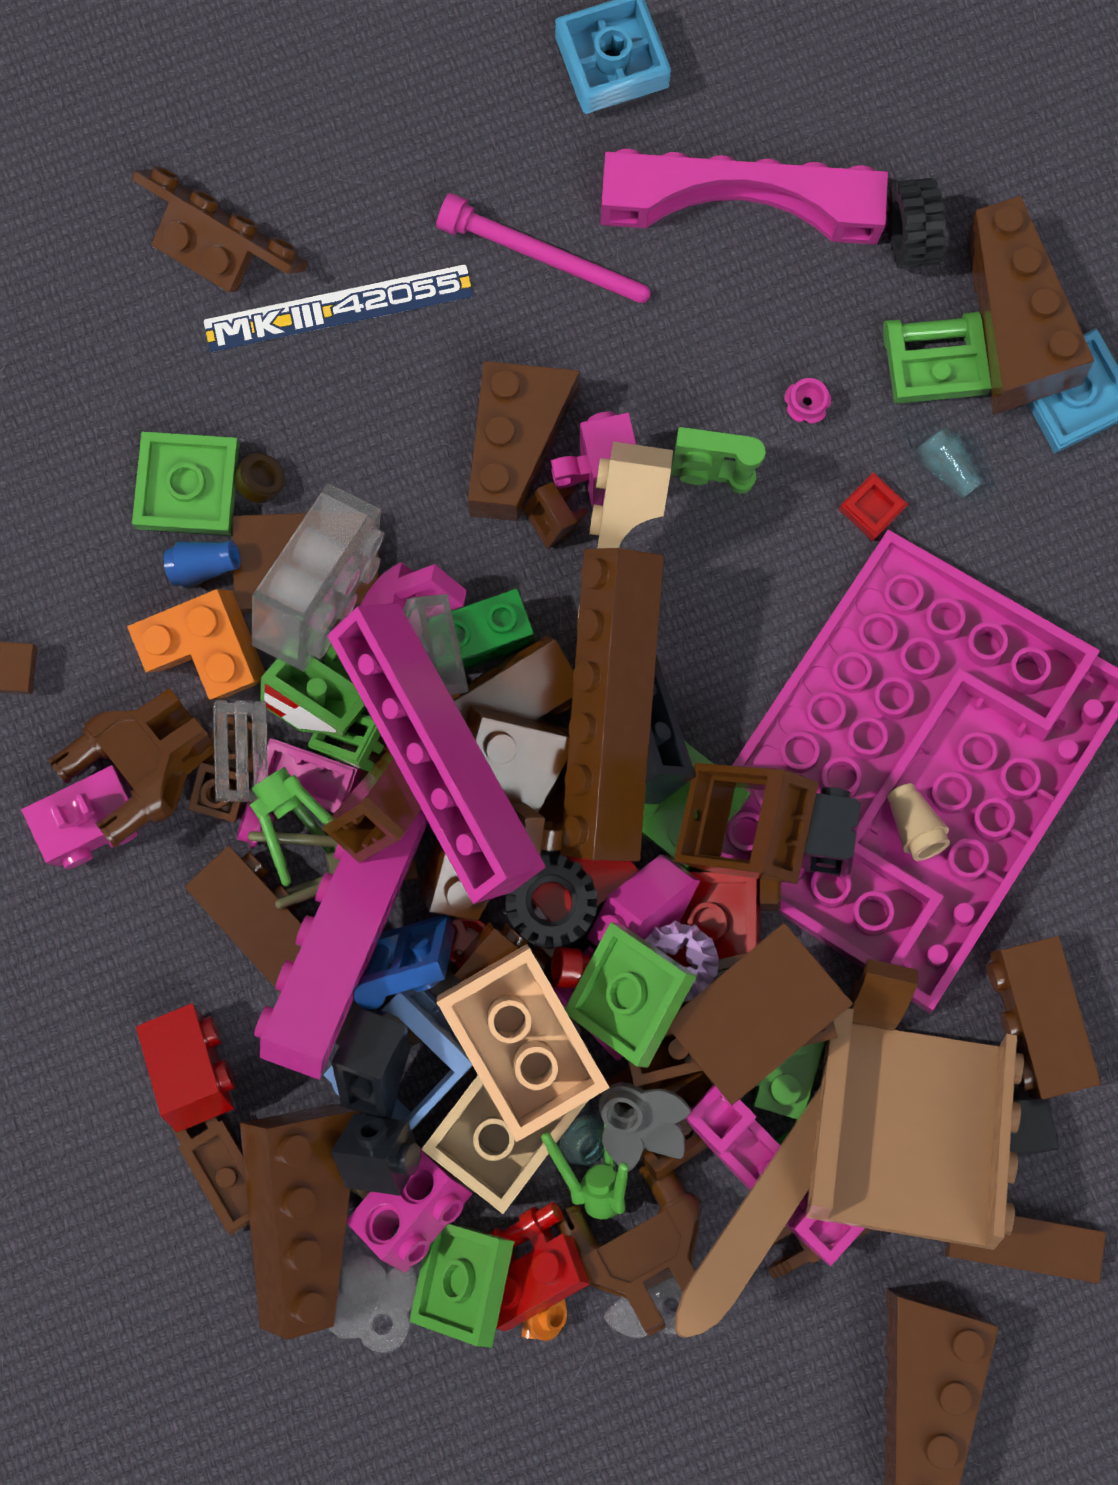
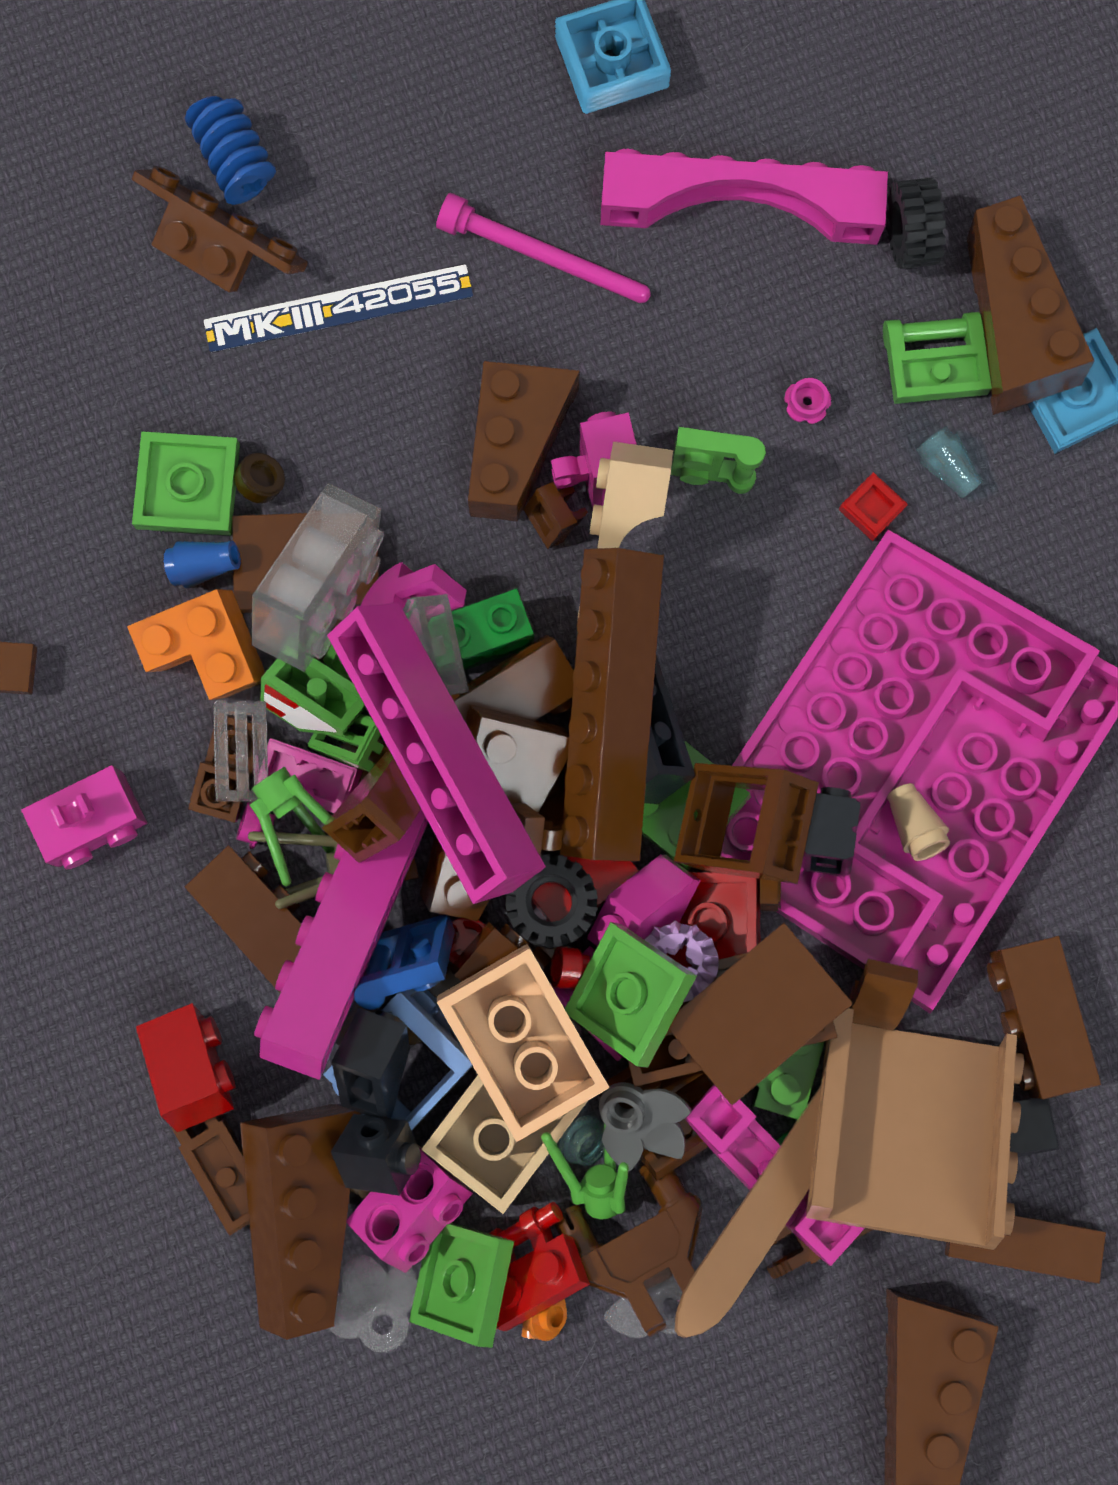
(151, 750): reddish brown connector -> none
(230, 147): none -> blue piece

